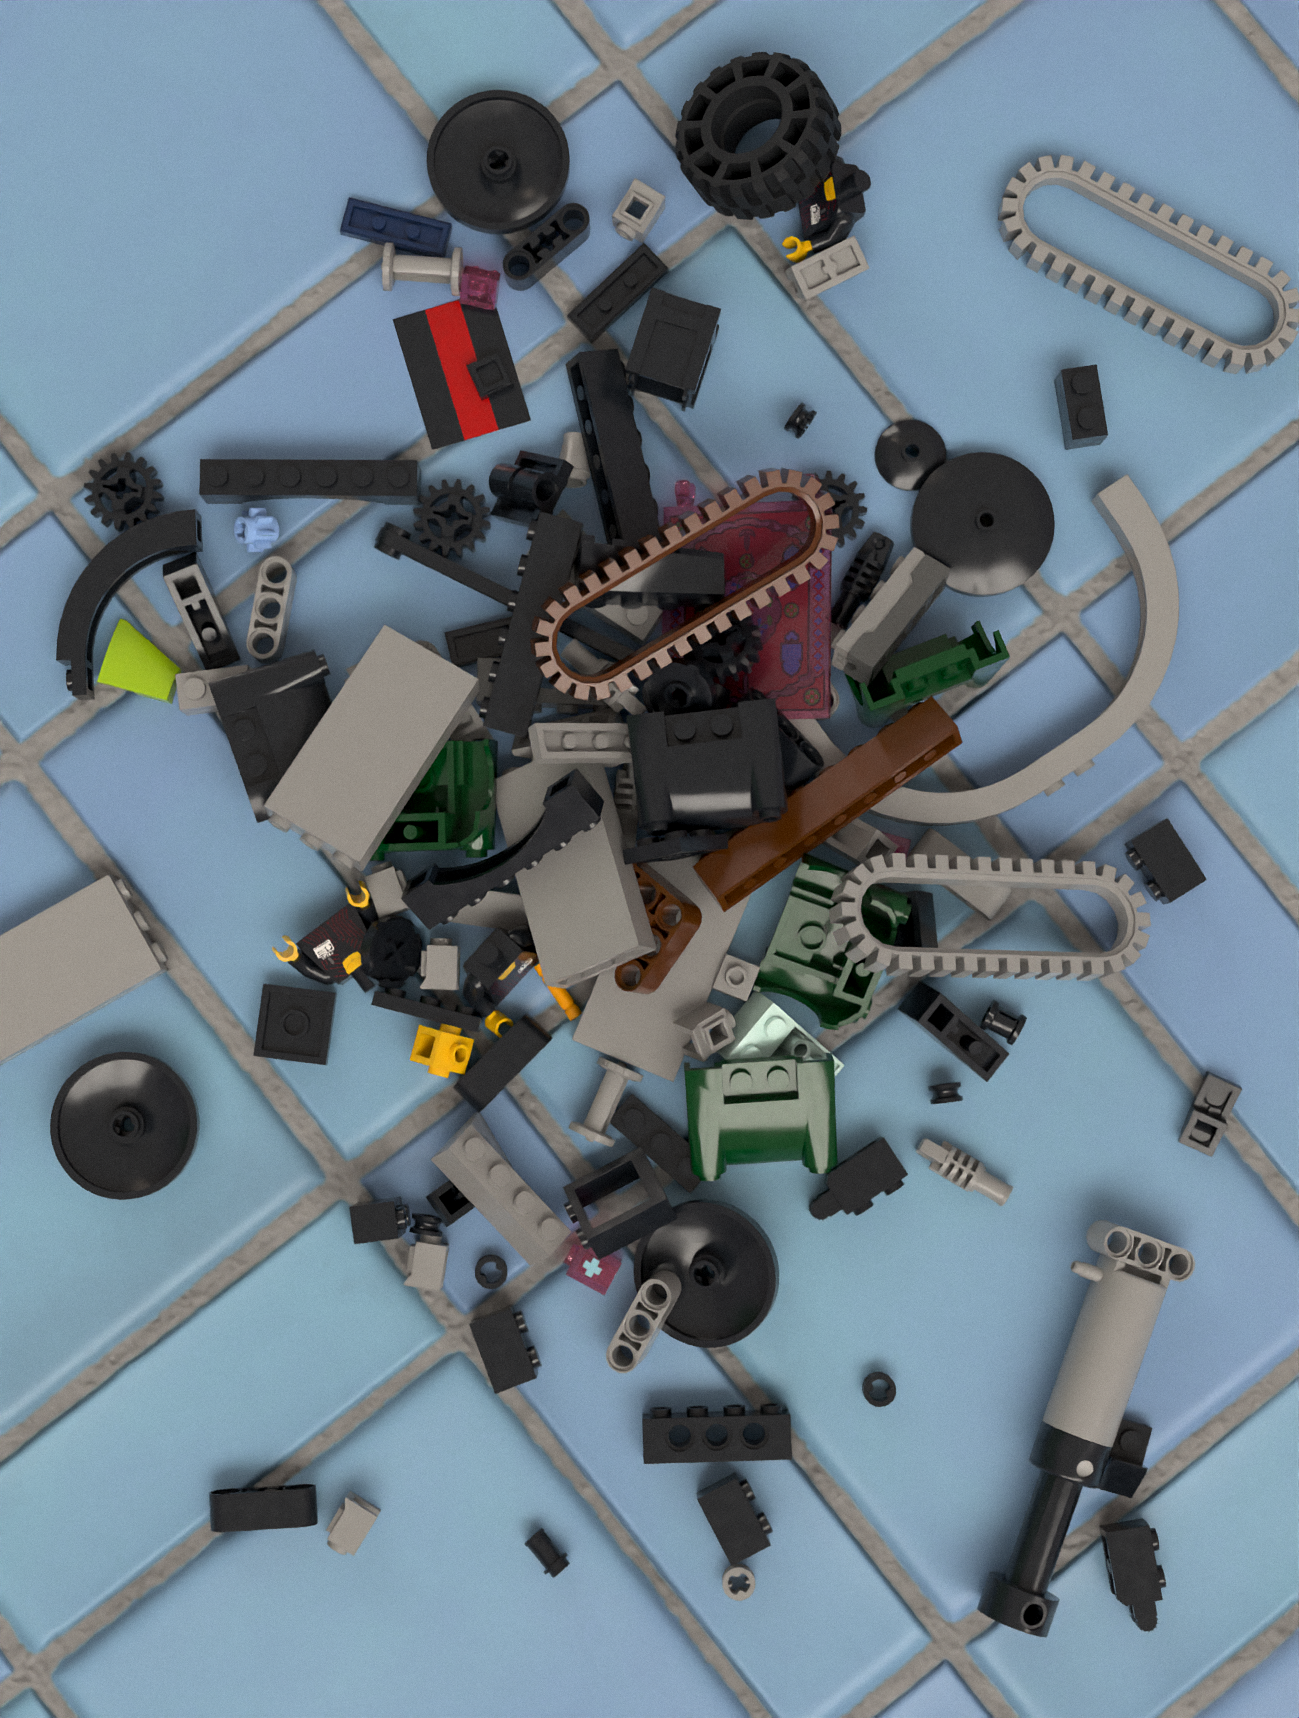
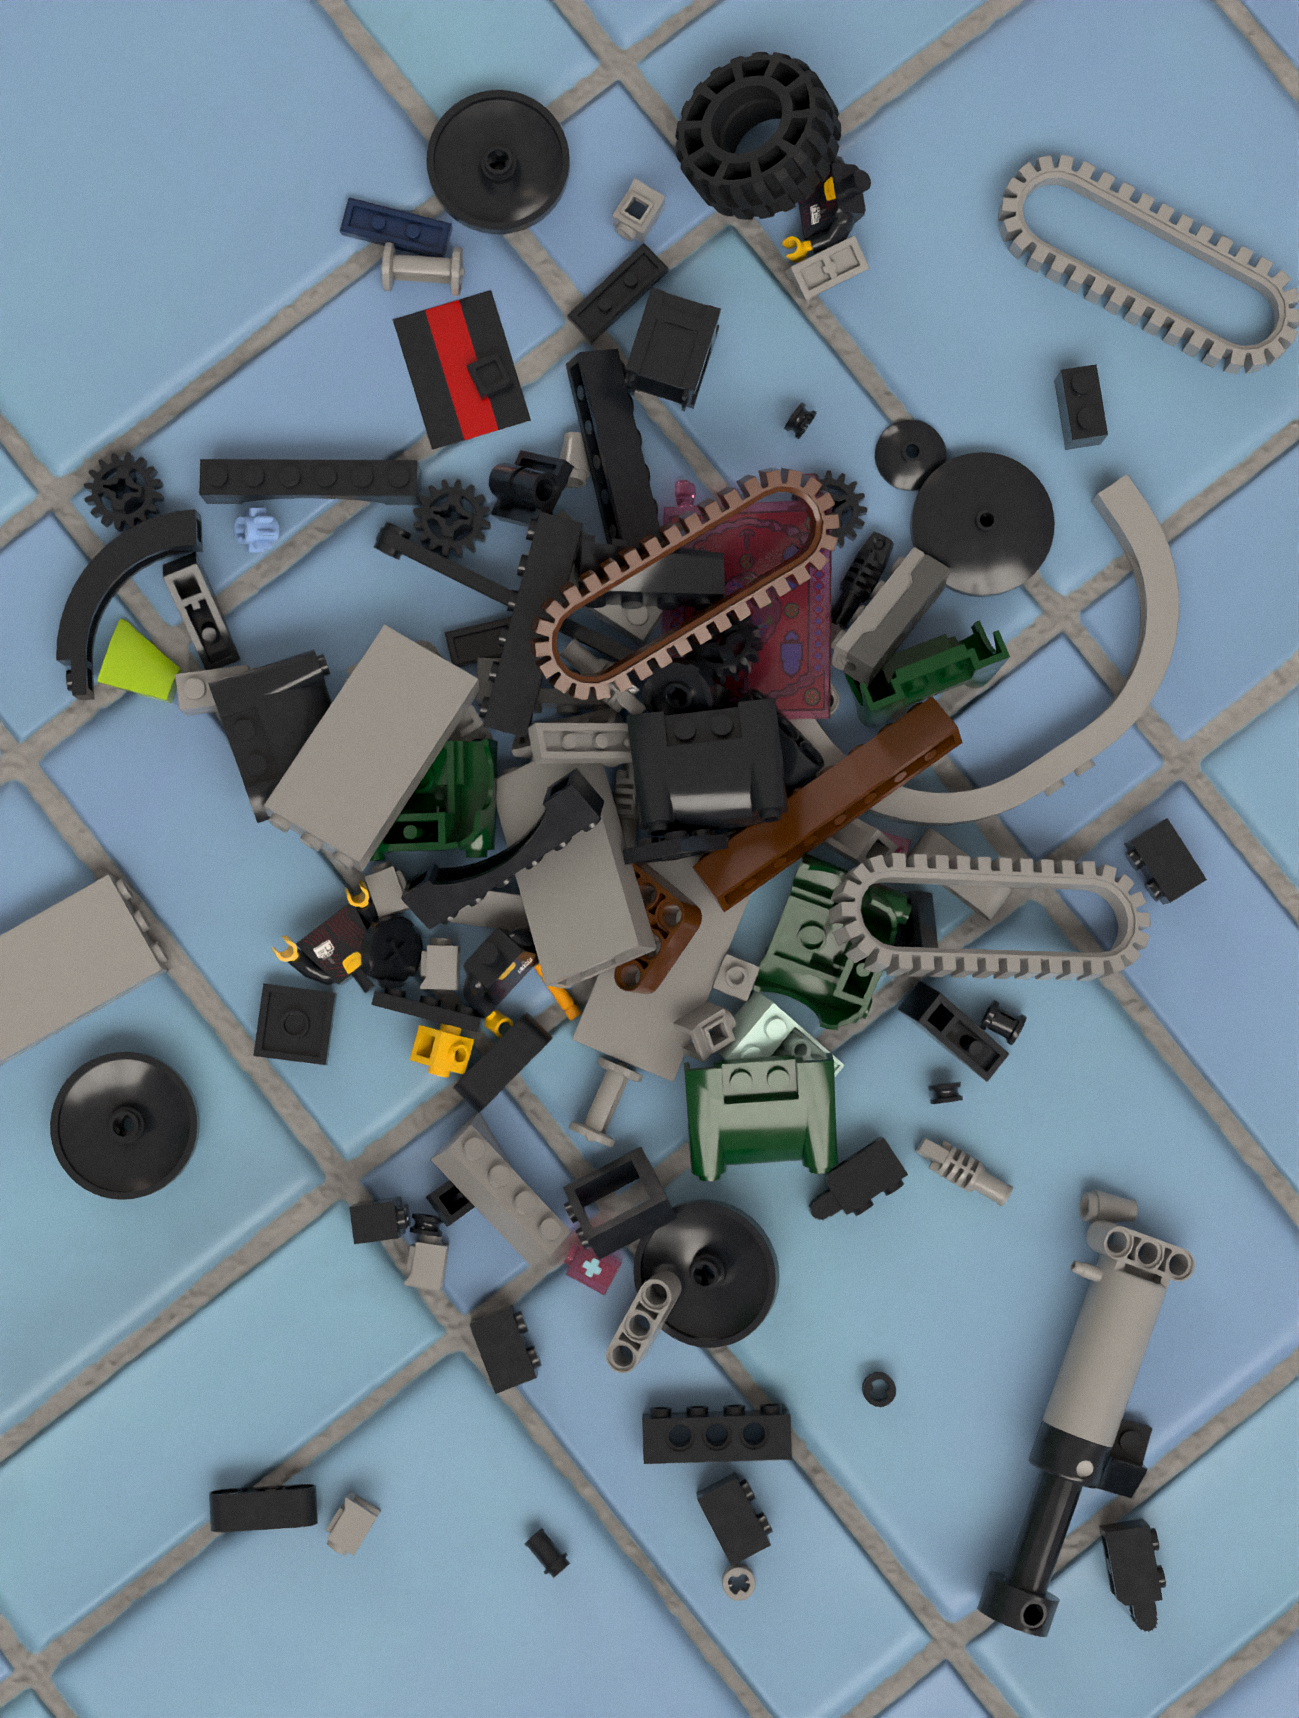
(269, 593): light grey beam -> none
(479, 287): clear pink tile -> none
(500, 1265): black bush -> none
(530, 247): black beam -> none
(657, 1140): black plate -> none
(1106, 1206): none -> light grey cone
(1209, 1113): slope -> none

